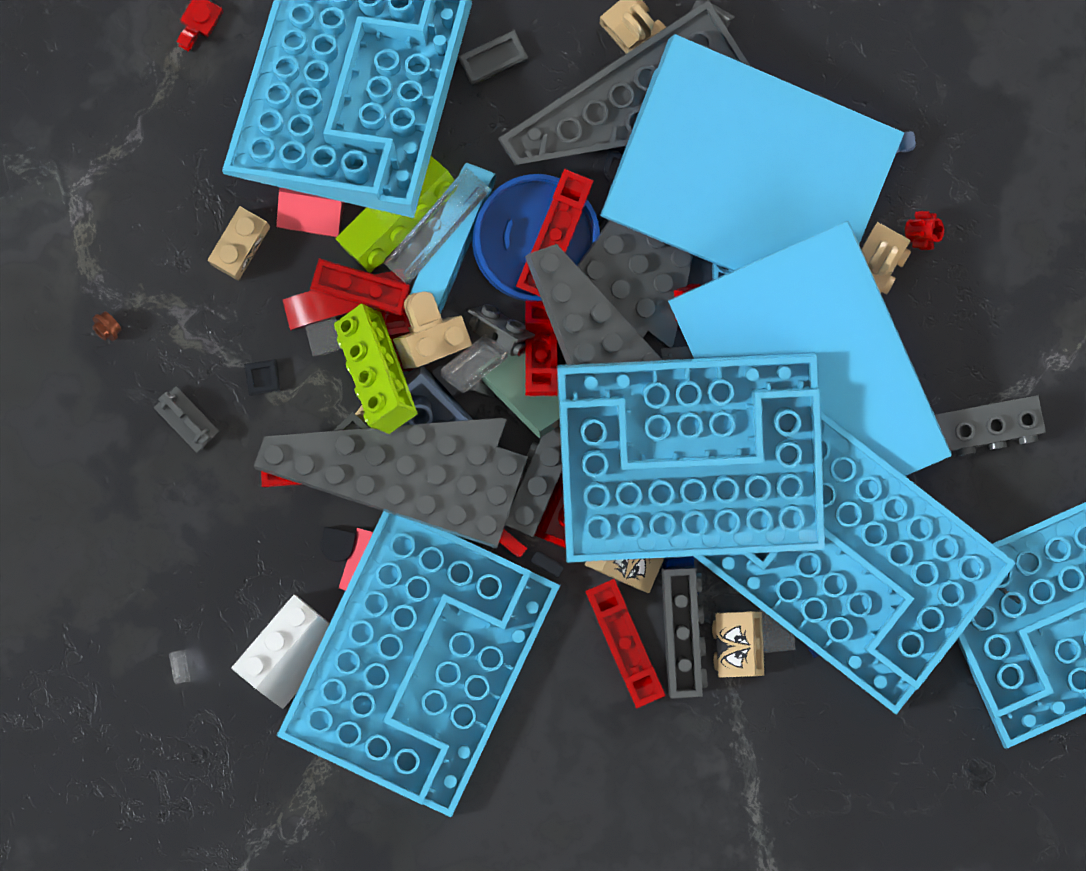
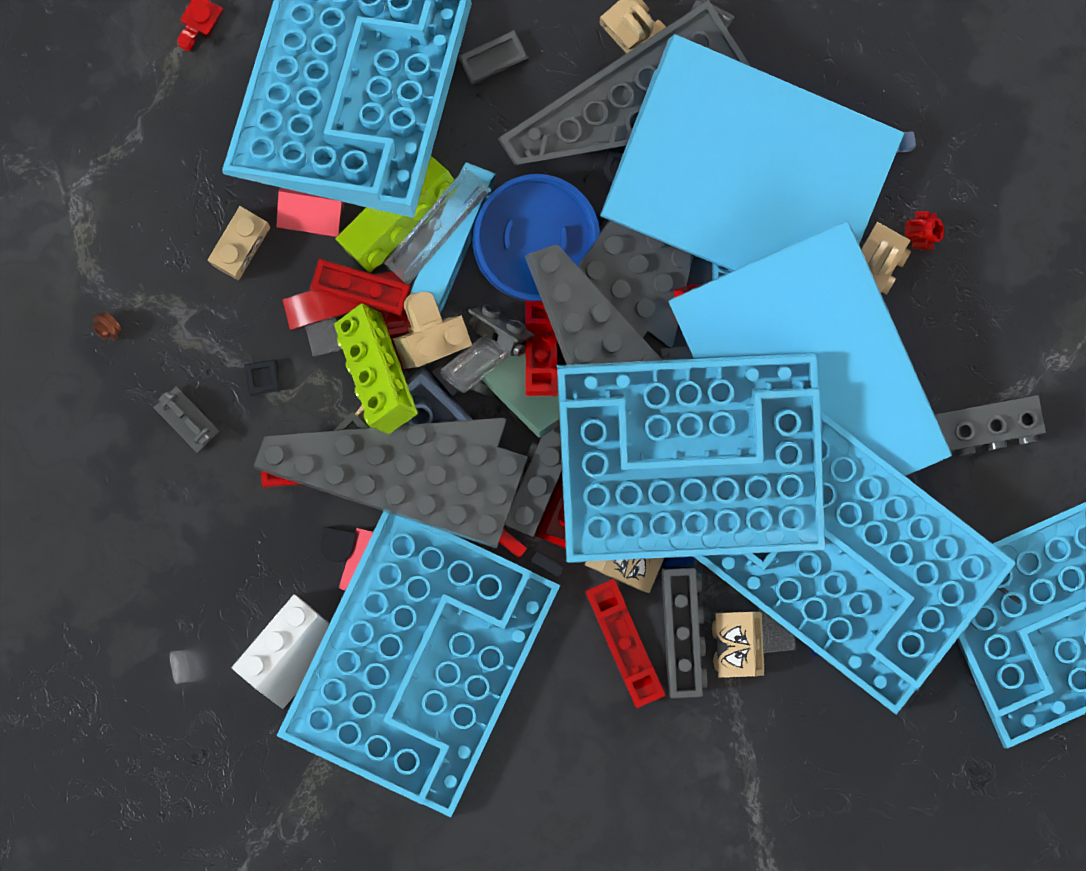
(560, 220): red slope -> none

